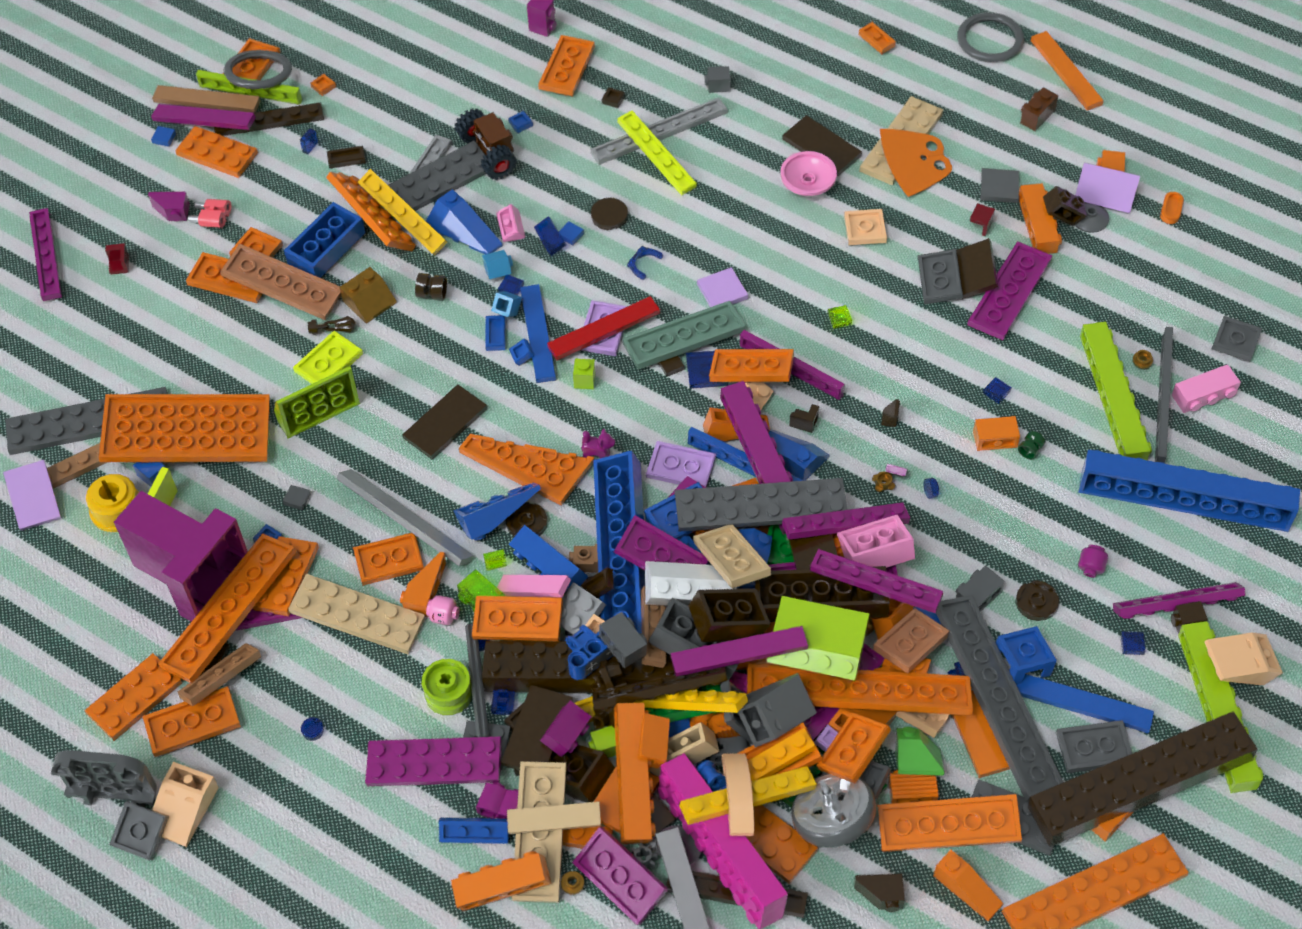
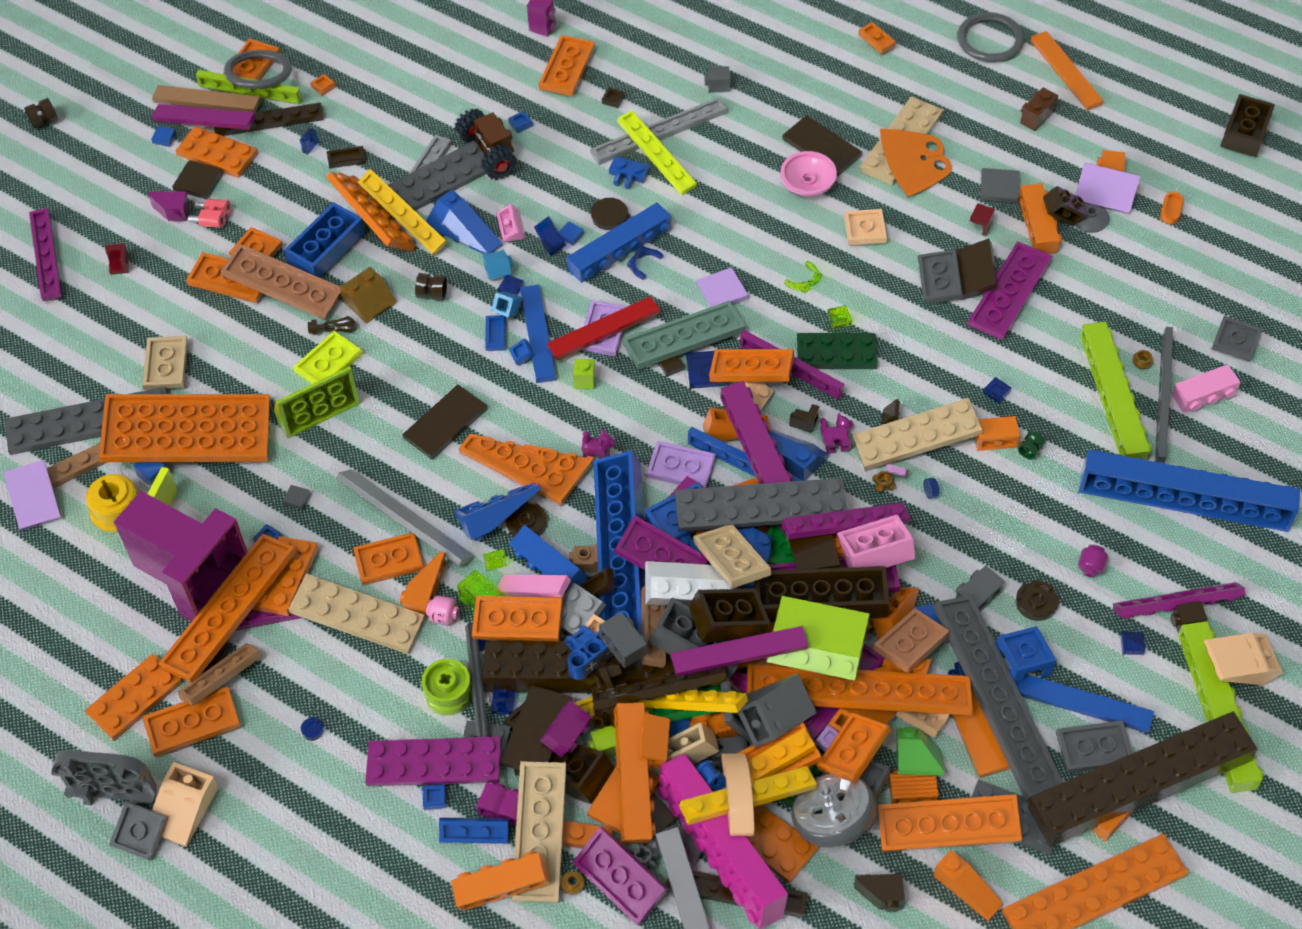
(46, 109): none -> dark brown wheel
(165, 362): none -> tan plate
(197, 179): none -> dark brown tile
(434, 797): none -> blue tile
(554, 817): tan tile -> none
(619, 242): none -> blue brick
(629, 170): none -> blue hinge
(806, 285): none -> clear neon green cap
(836, 435): none -> magenta animal
(838, 350): none -> dark green plate
(876, 581): magenta plate -> none
(917, 434): none -> tan plate
(1247, 125): none -> dark brown brick

